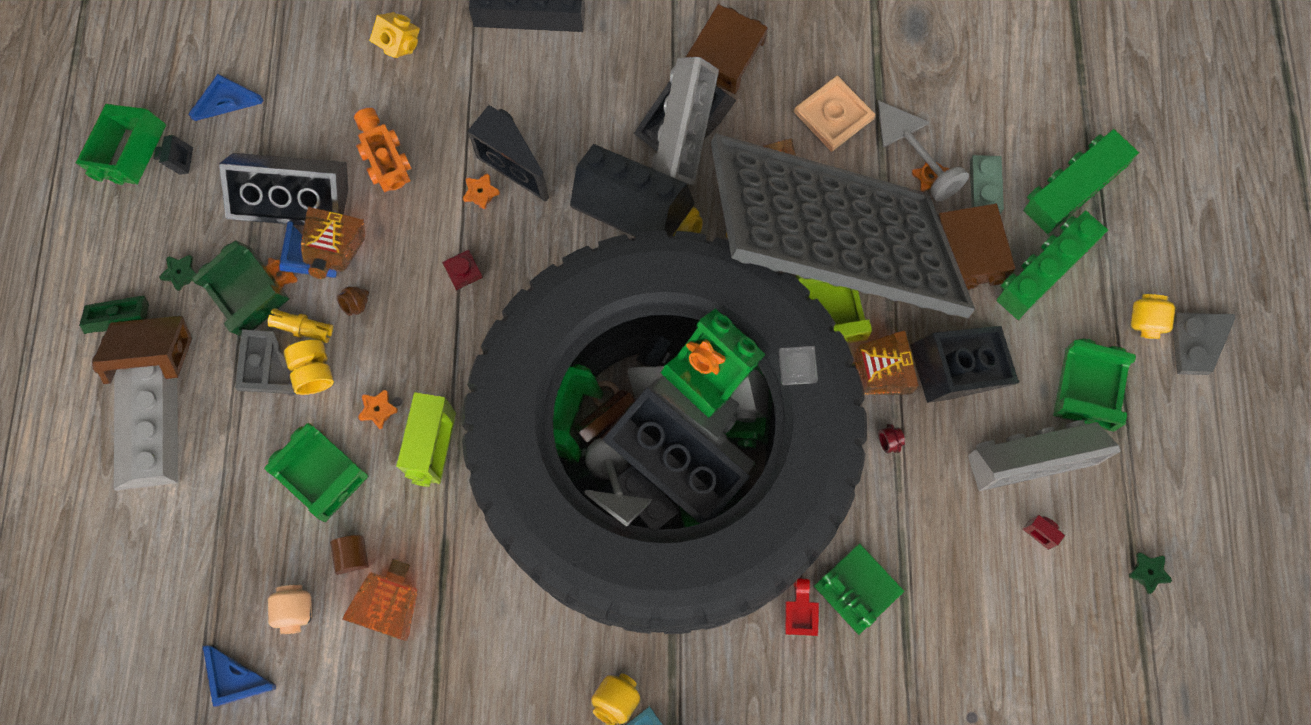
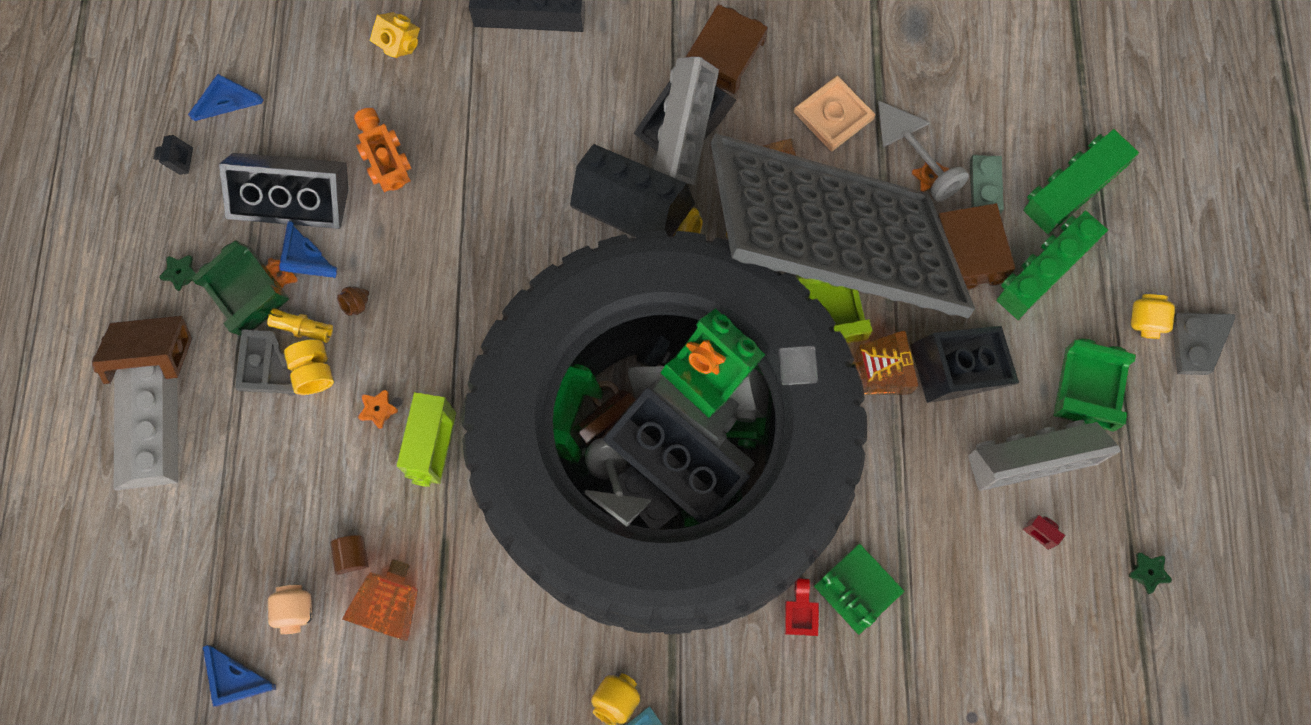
(99, 315): dark green plate -> none
(106, 137): green window -> none
(316, 472): green panel -> none
(330, 241): clear orange torso -> none
(462, 269): dark red plate -> none
(484, 197): orange plate -> none
(505, 150): black slope -> none
(891, 439): dark red plate -> none

